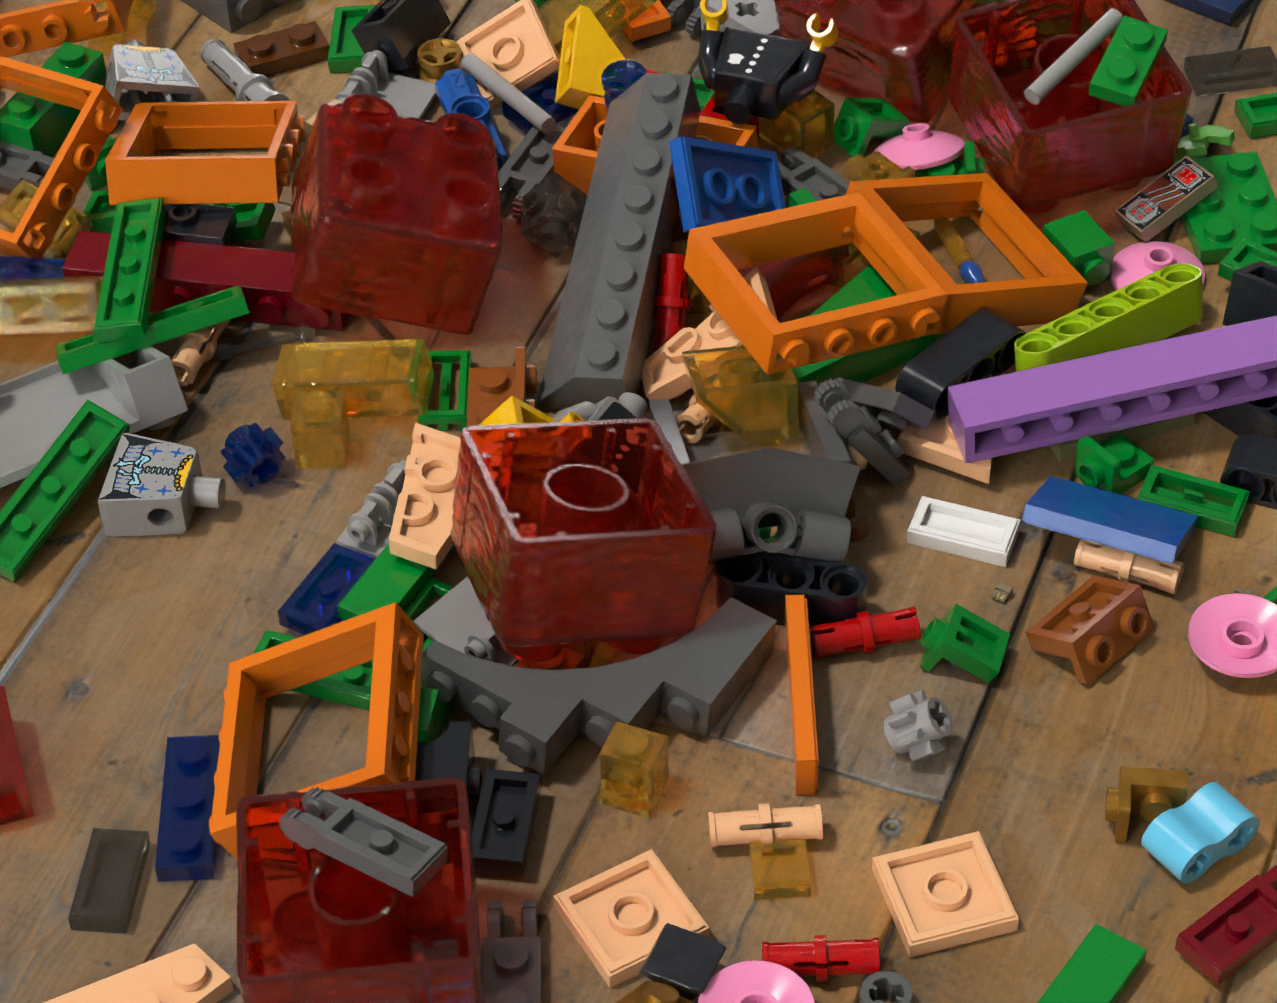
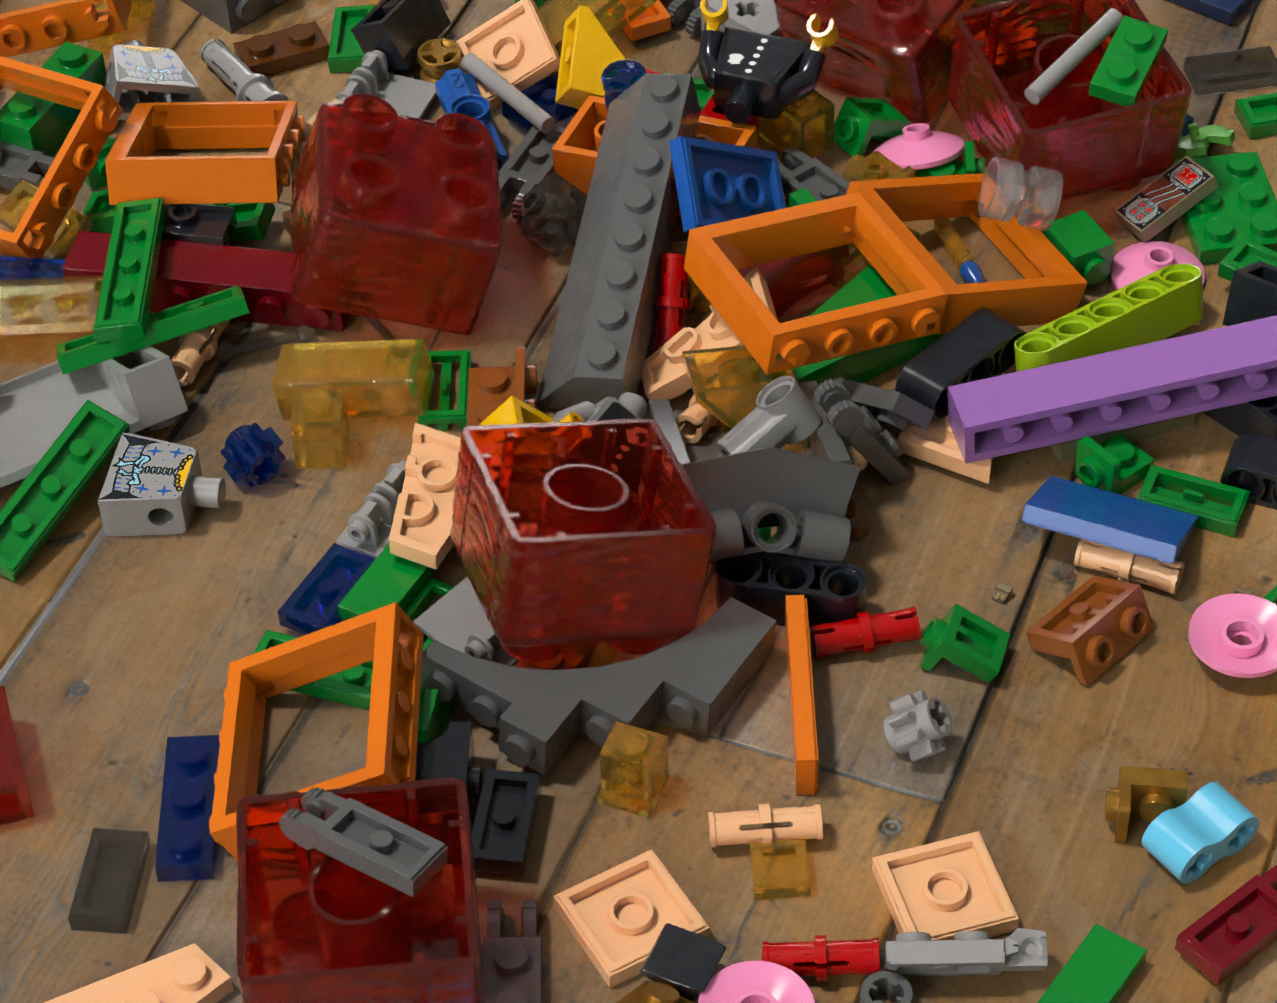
(780, 418): none -> light grey piece
(963, 531): white tile -> none
(966, 955): none -> light grey hinge
(1005, 189): none -> clear wheel

